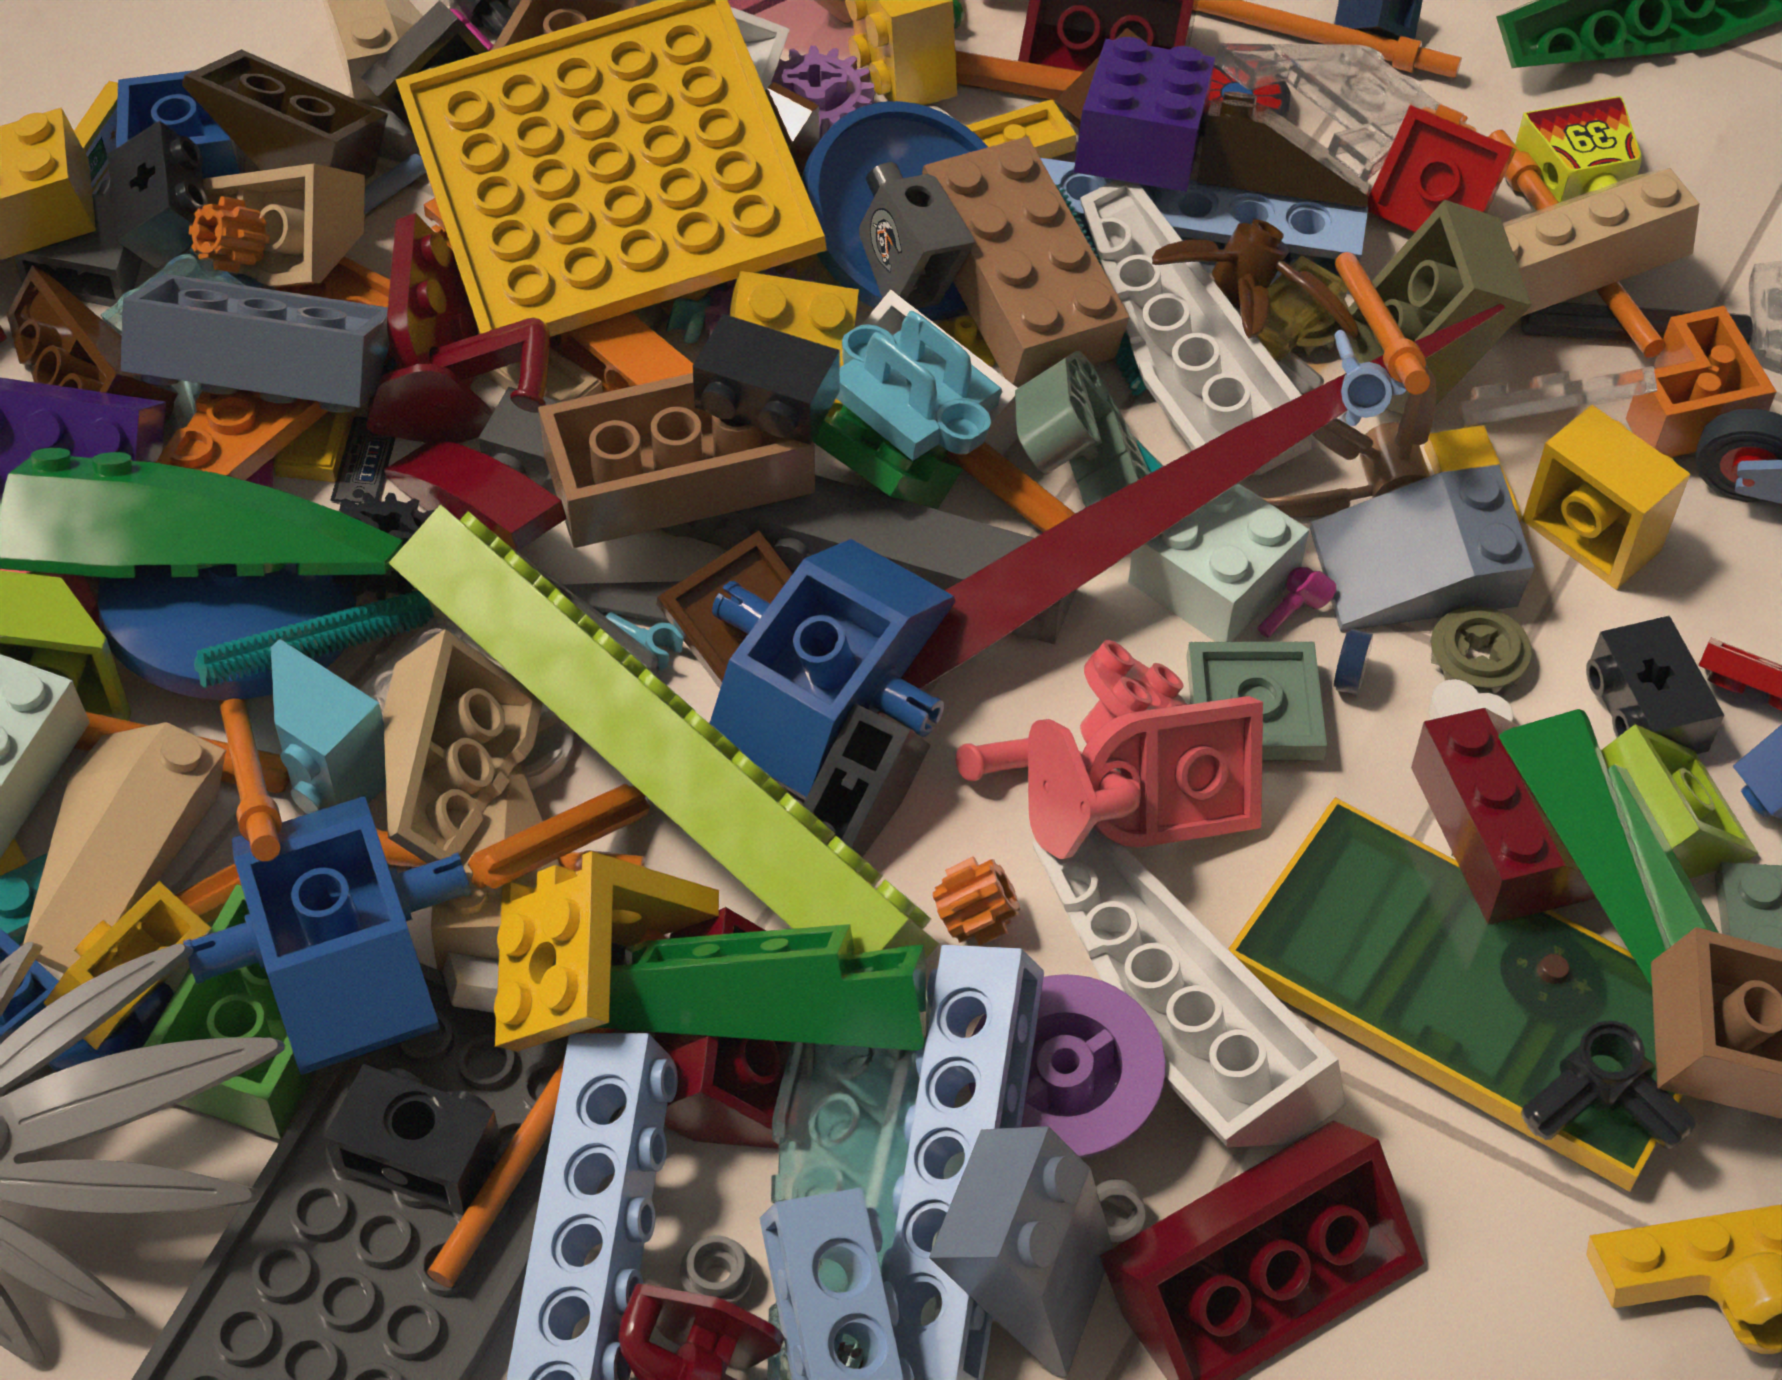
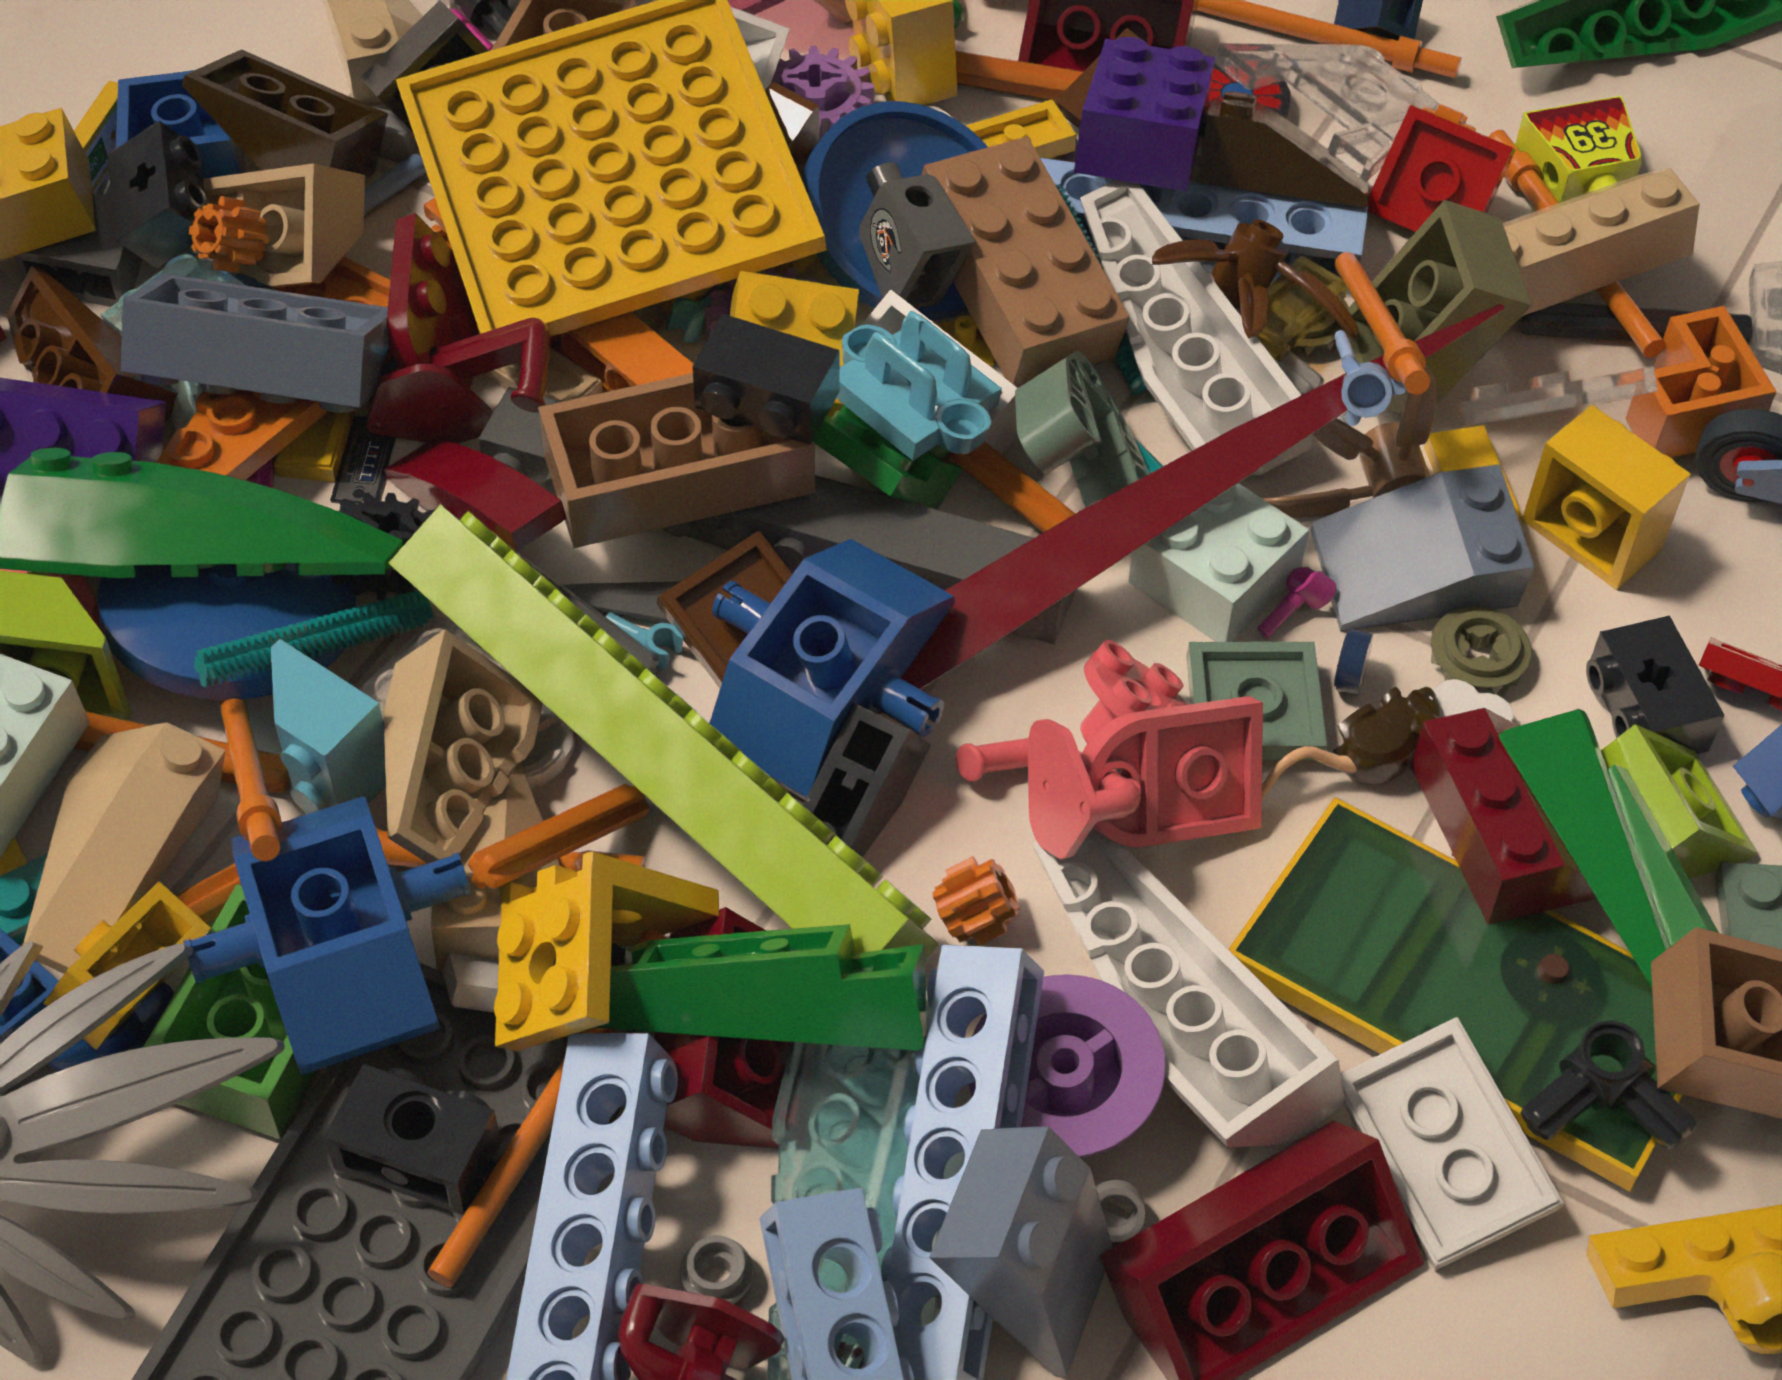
(1376, 742): none -> dark brown animal
(1449, 1143): none -> white tile

